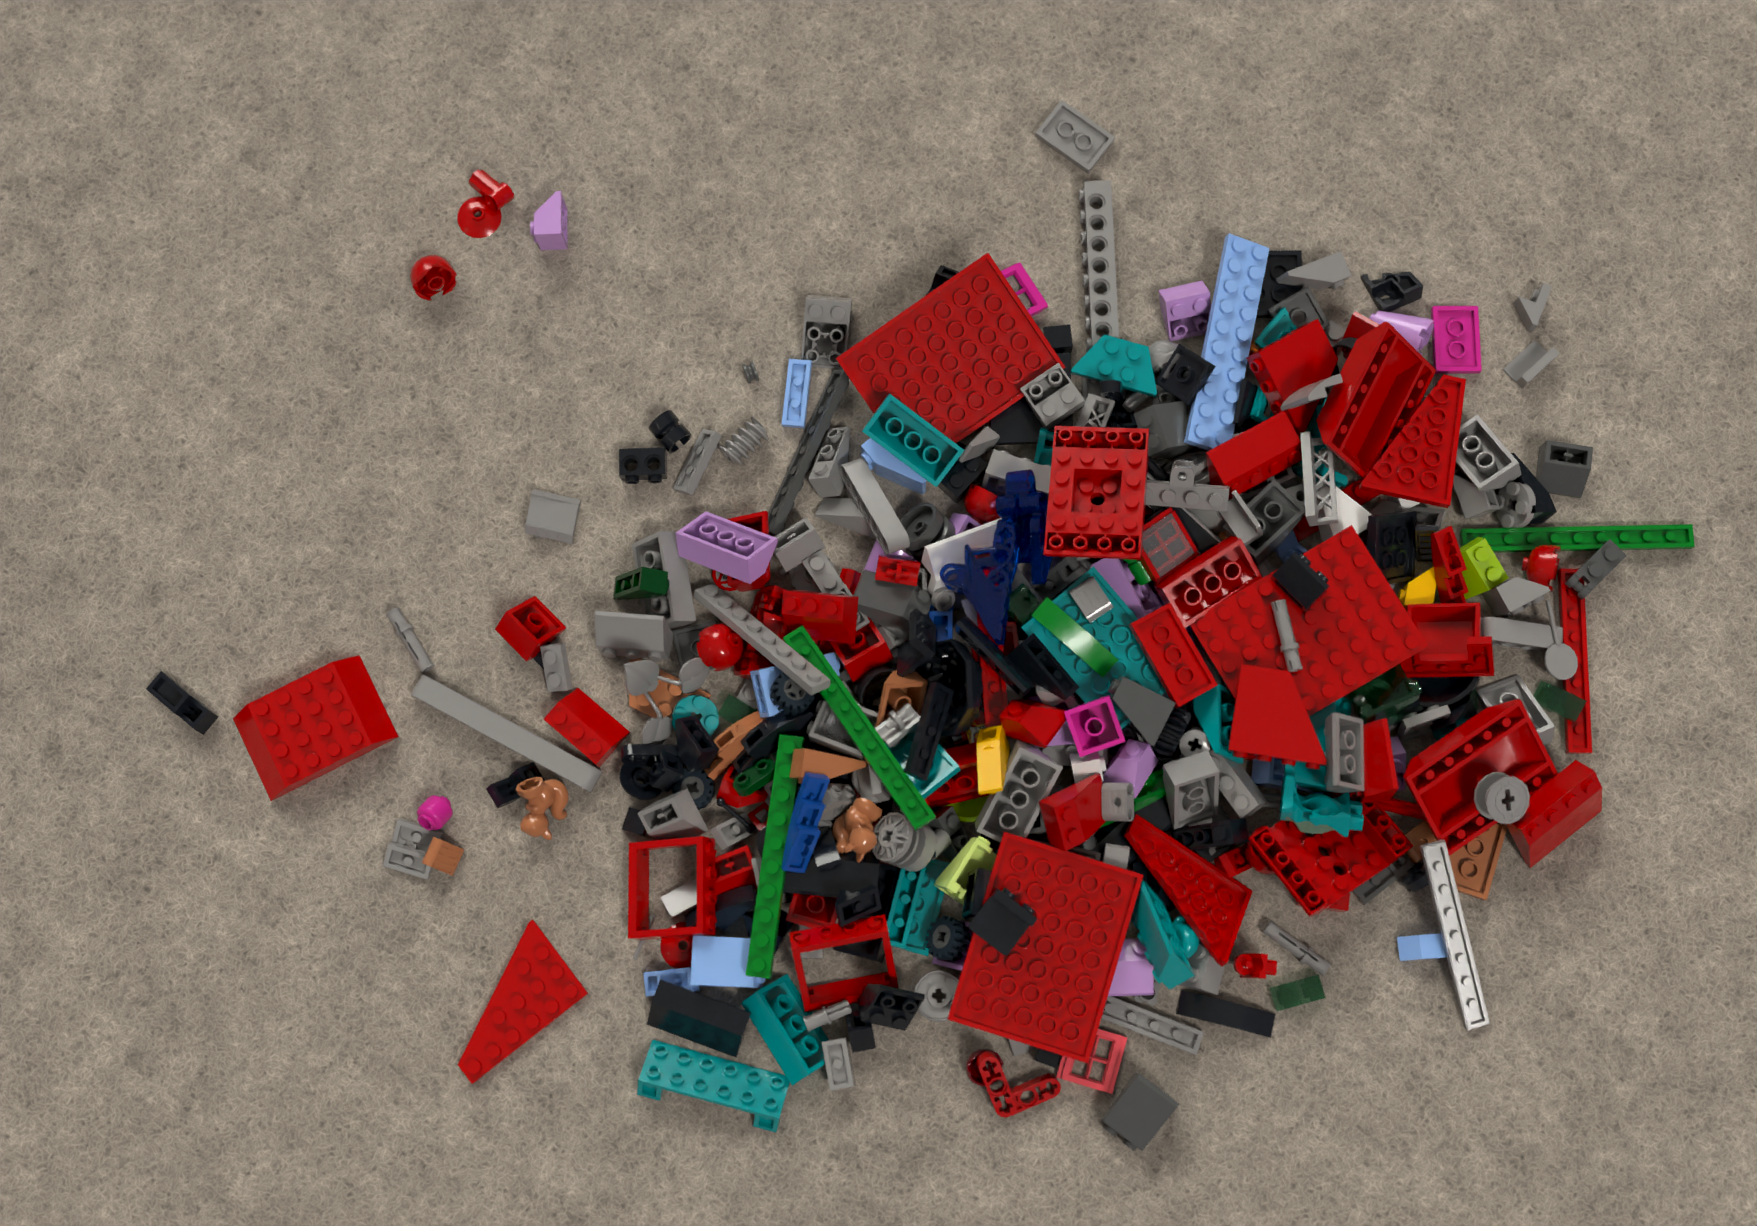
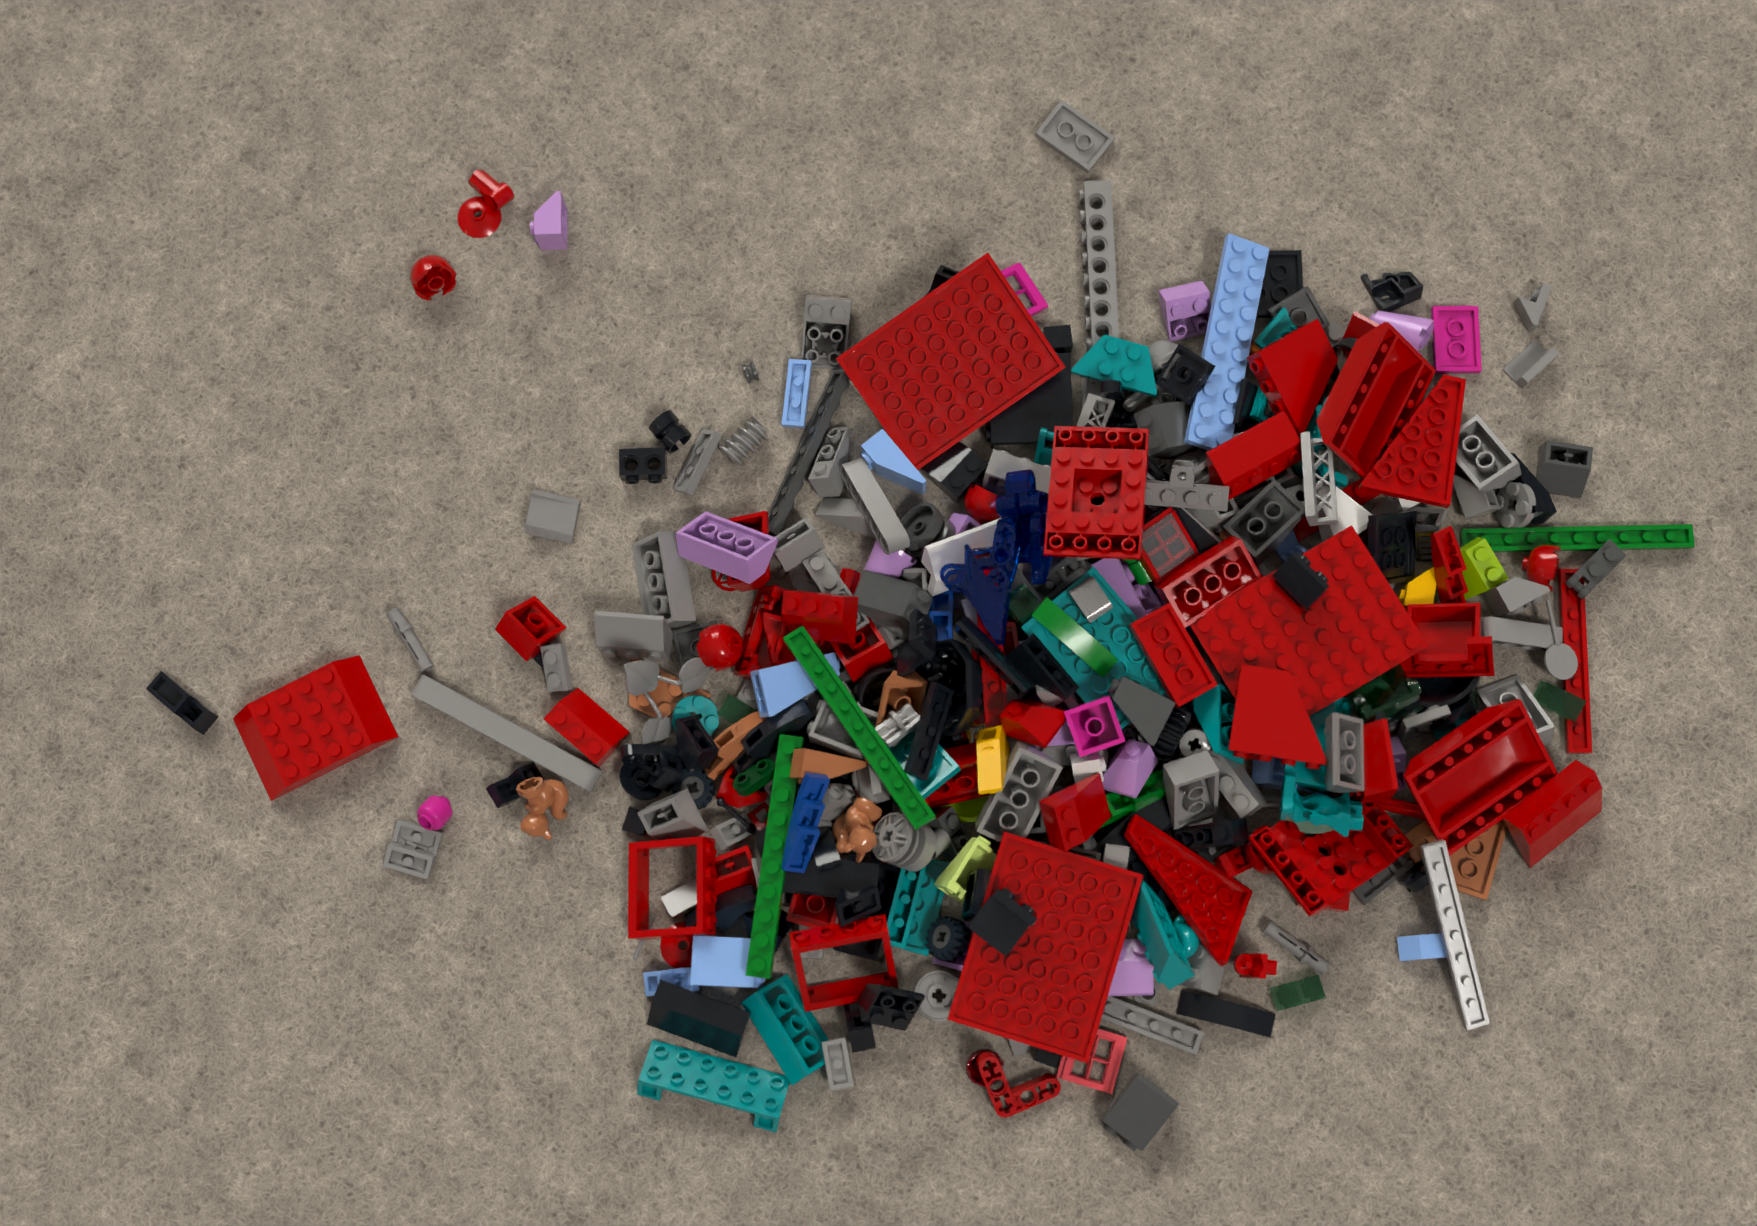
(443, 856): nougat piece -> none
(526, 1000): red wing -> none
(641, 584): dark green slope -> none
(762, 639): light grey plate -> none
(780, 693): black wheel -> none
(827, 1015): light grey axle -> none
(897, 570): red hips -> none
(912, 440): teal slope -> none
(943, 599): light grey tile -> none
(980, 444): light grey slope -> none
(1052, 396): light grey slope -> none
(1117, 801): light grey piece -> none
(1241, 520): light grey panel -> none
(1288, 643): light grey pin -> none
(1310, 392): light grey slope -> none
(1320, 274): light grey slope -> none
(1501, 797): light grey piece -> none

